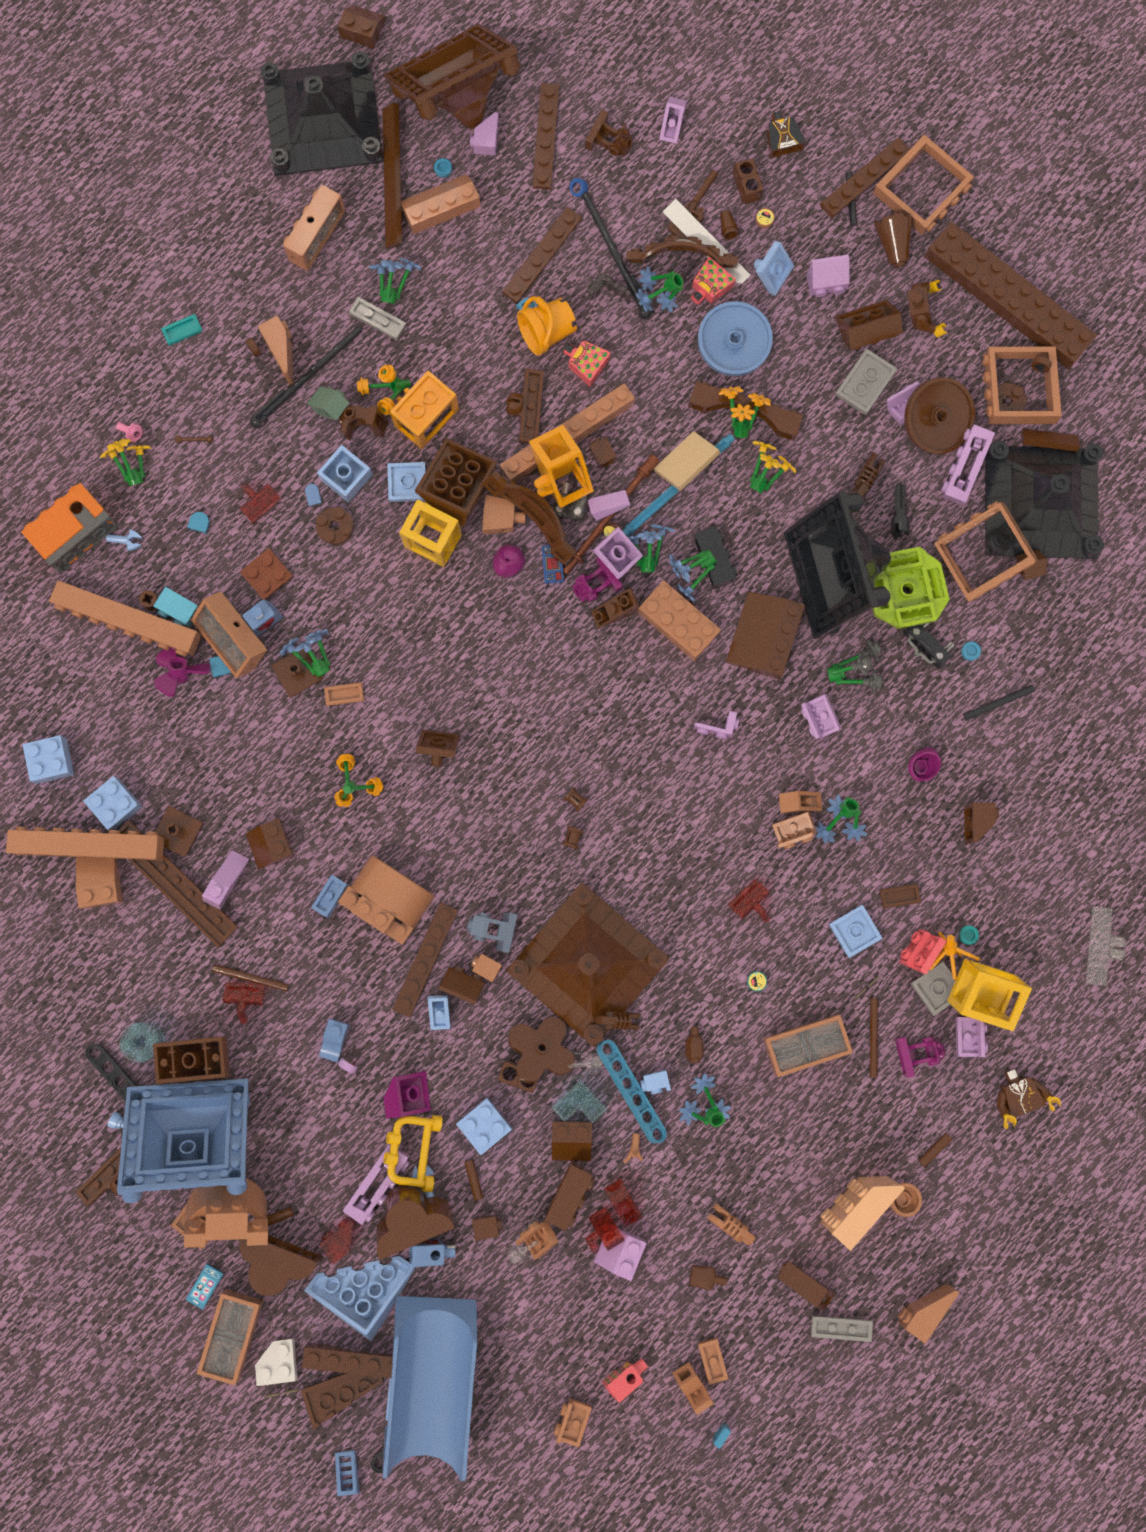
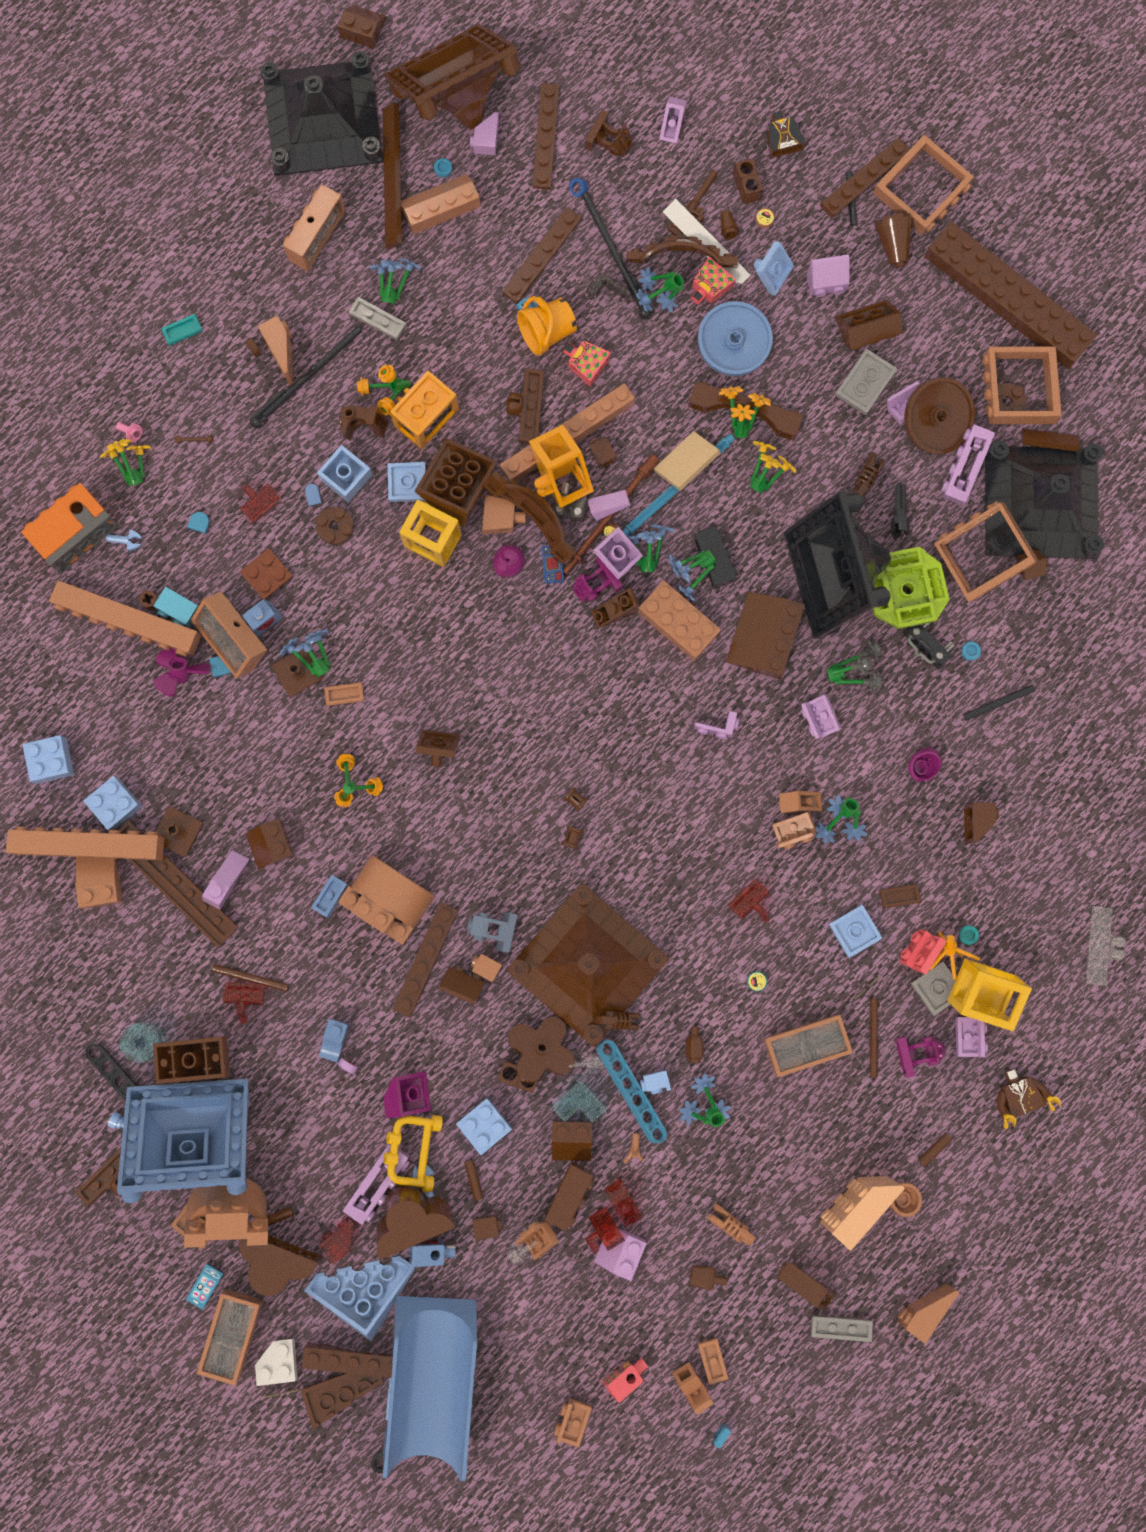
(328, 402): sand green brick -> none
(354, 1472): medium blue slope -> none
(439, 1012): light blue slope -> none
(920, 307): reddish brown torso -> none
(1041, 364): reddish brown tile -> none

